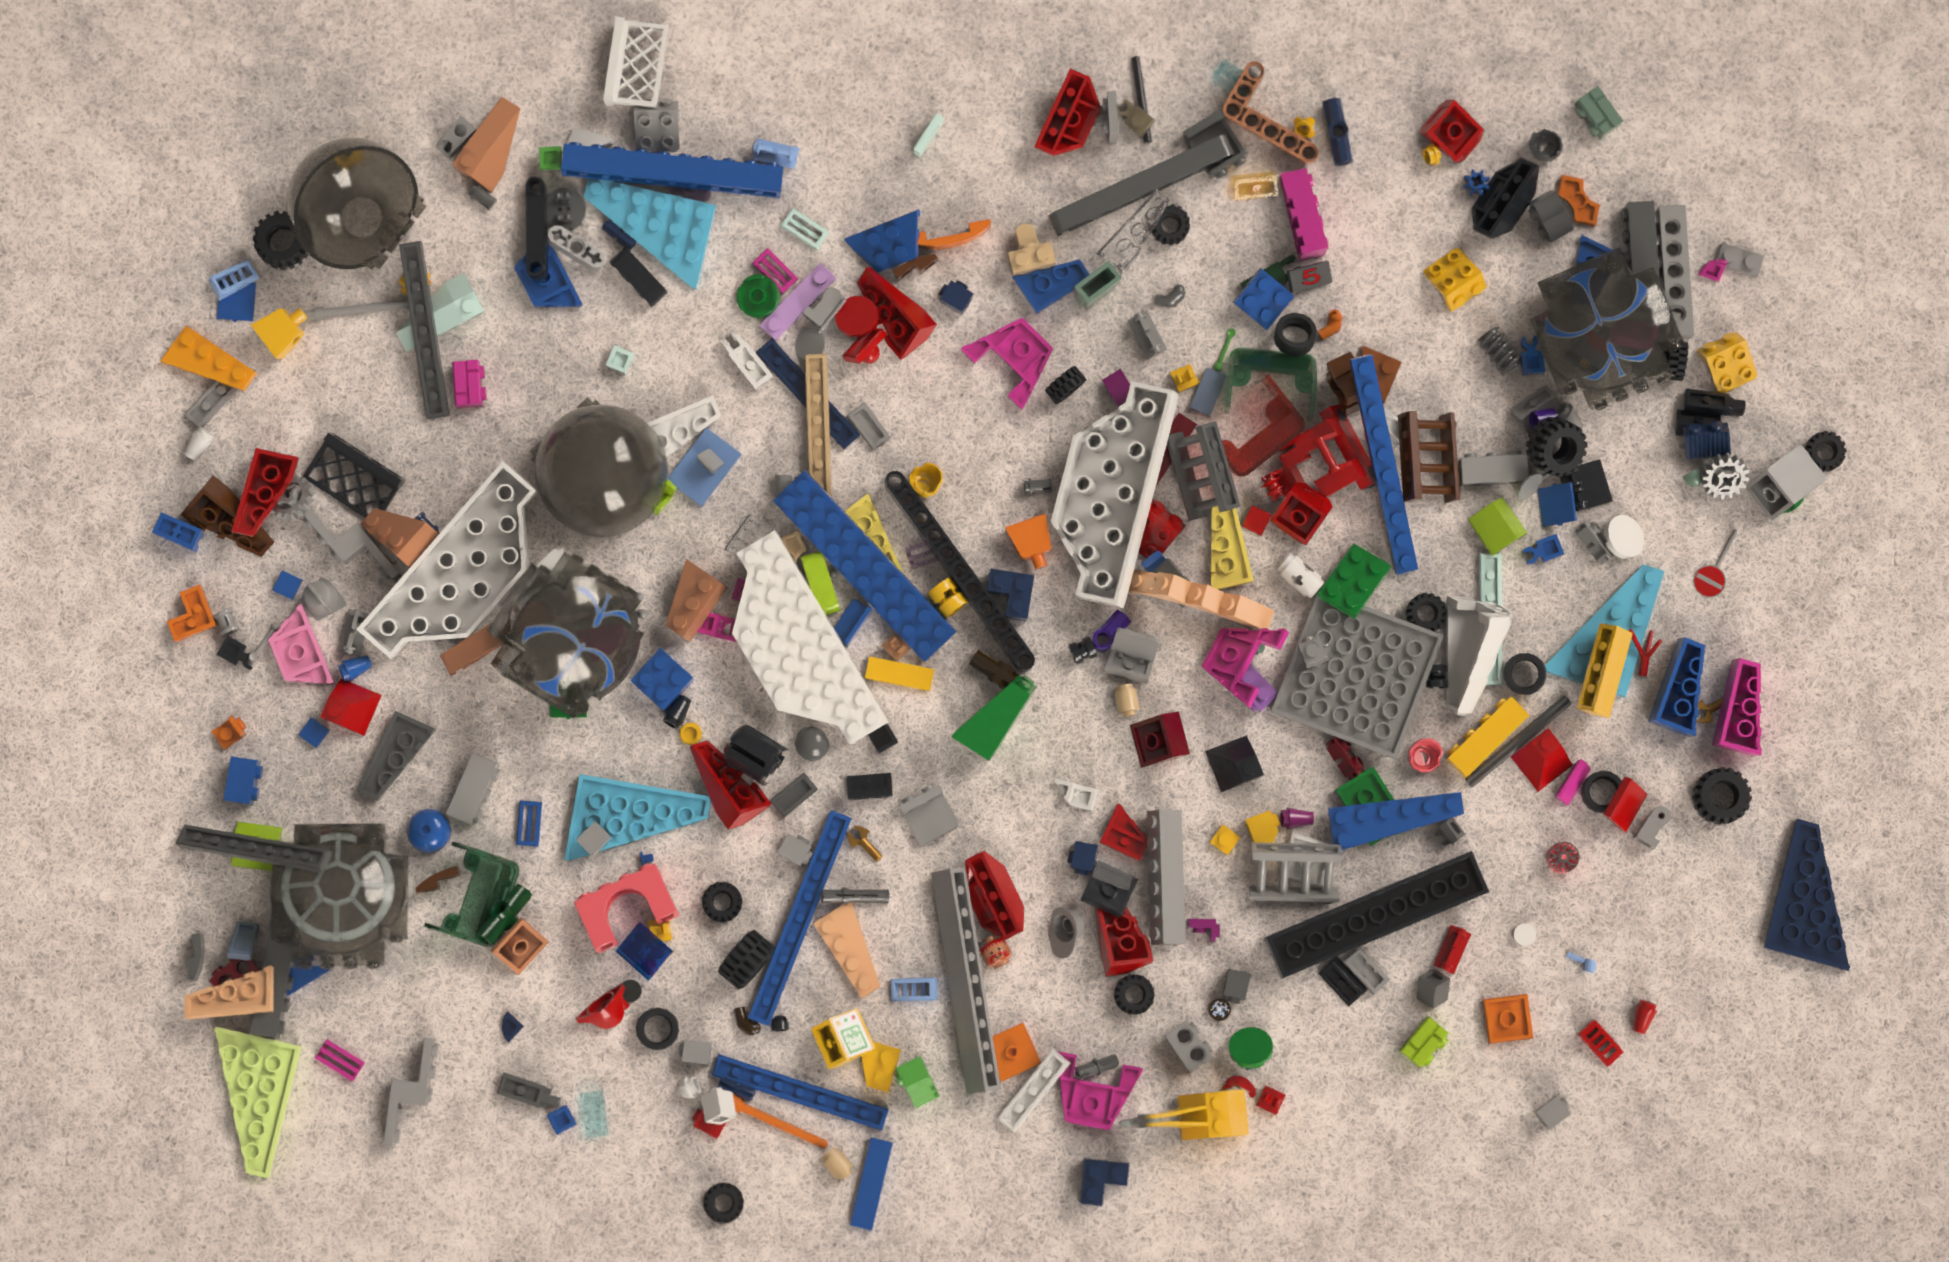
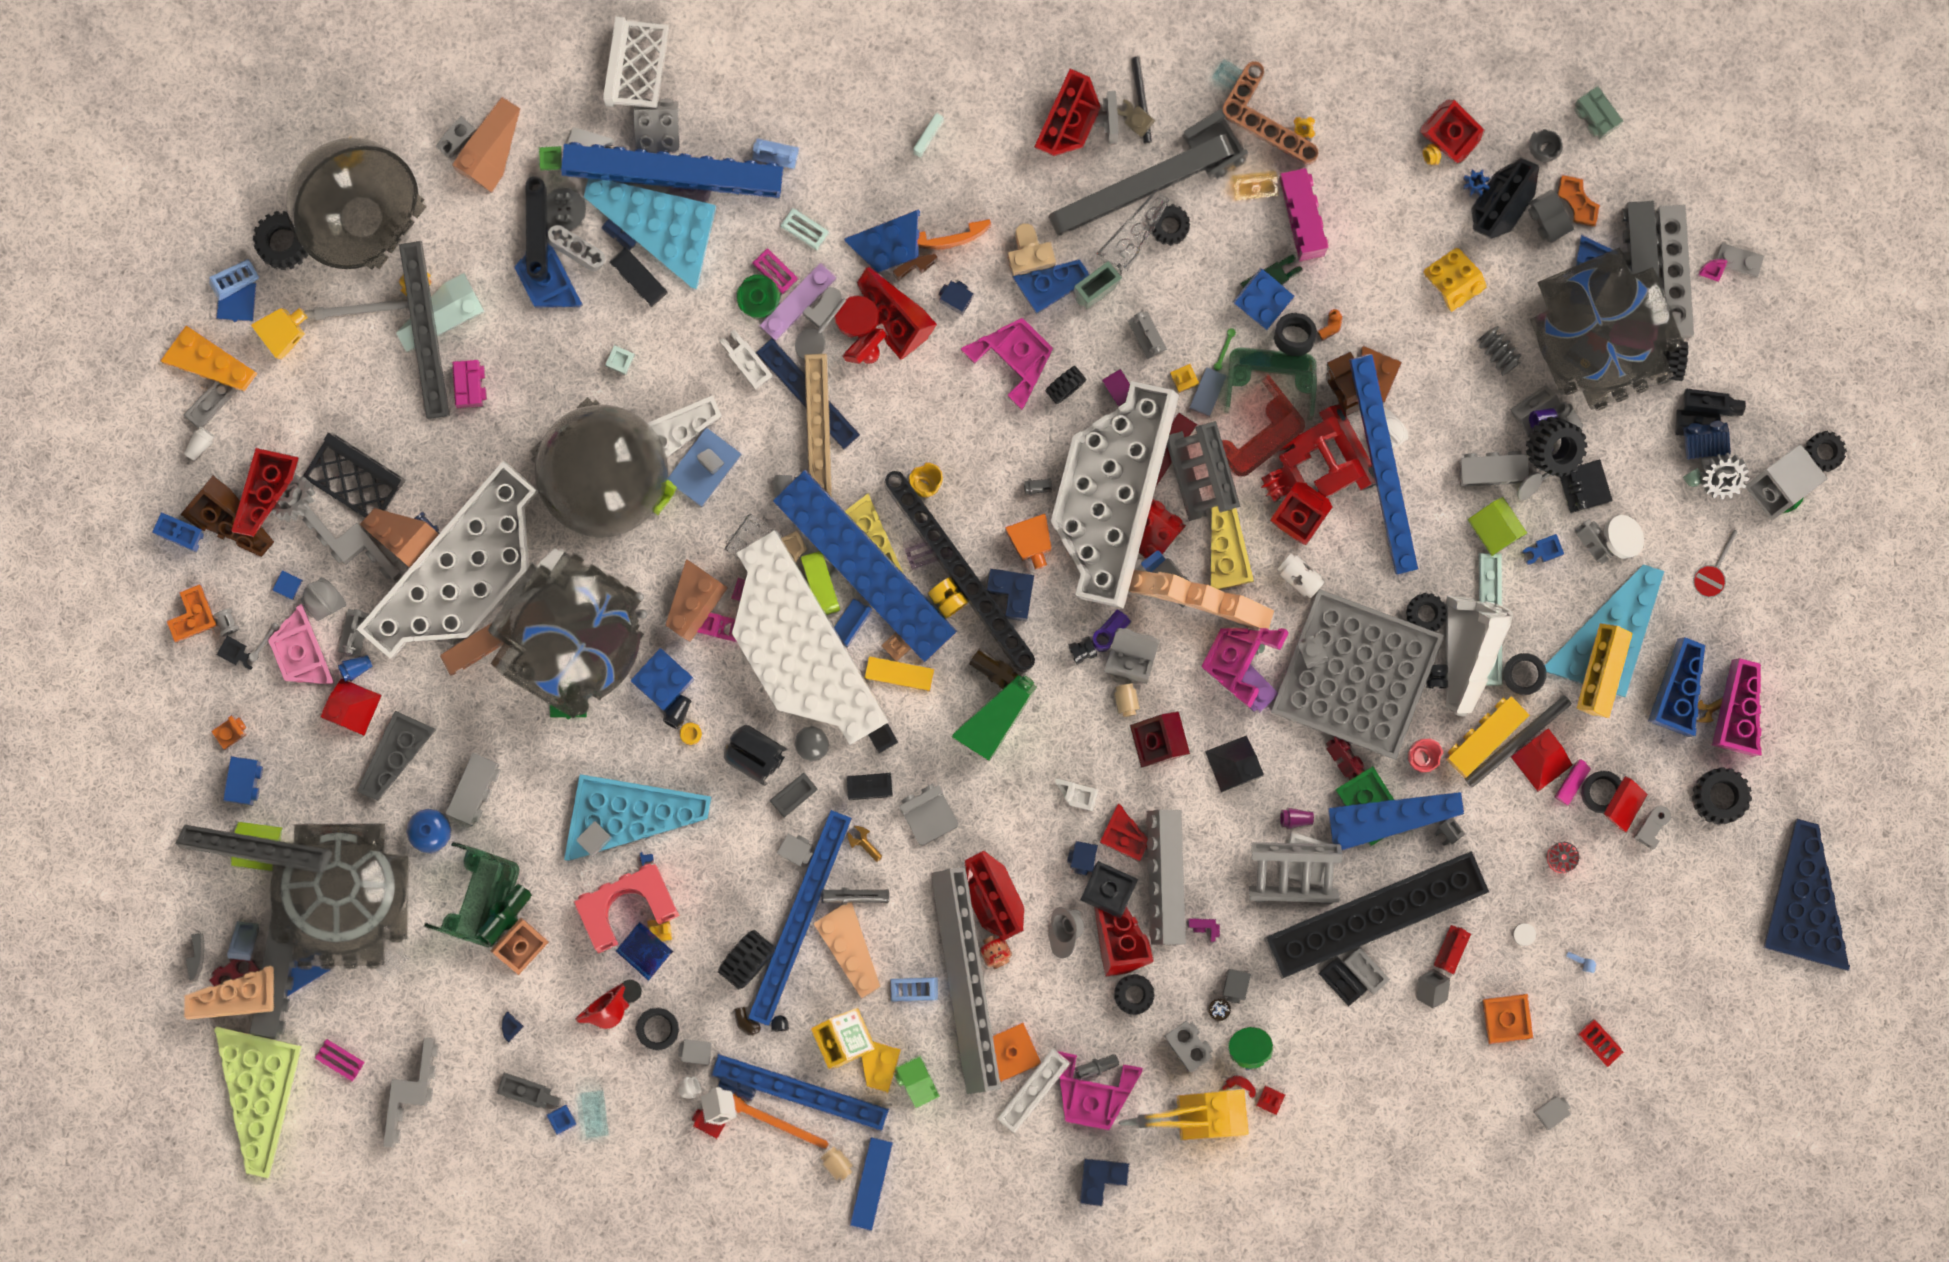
(314, 732): blue tile -> none
(432, 883): reddish brown slope -> none
(482, 196): dark grey pin -> none
(530, 804): blue tile -> none
(708, 898): black tyre -> none
(731, 796): red wedge -> none
(737, 1202): black tyre -> none
(868, 426): light grey tile -> none
(1115, 868): clear piece -> none
(1172, 299): dark grey arm -> none
(1225, 839): yellow plate -> none
(1256, 520): red slope -> none
(1263, 827): yellow slope -> none
(1309, 276): dark grey tile -> none
(1339, 144): dark blue piece -> none
(1354, 581): green plate -> none
(1410, 457): reddish brown fence -> none
(1424, 1042): lime brick -> none
(1531, 360): blue plate -> none
(1557, 504): blue piece -> none
(1644, 1014): red cone -> none
(1645, 656): red plant -> none
(1728, 362): yellow bracket -> none

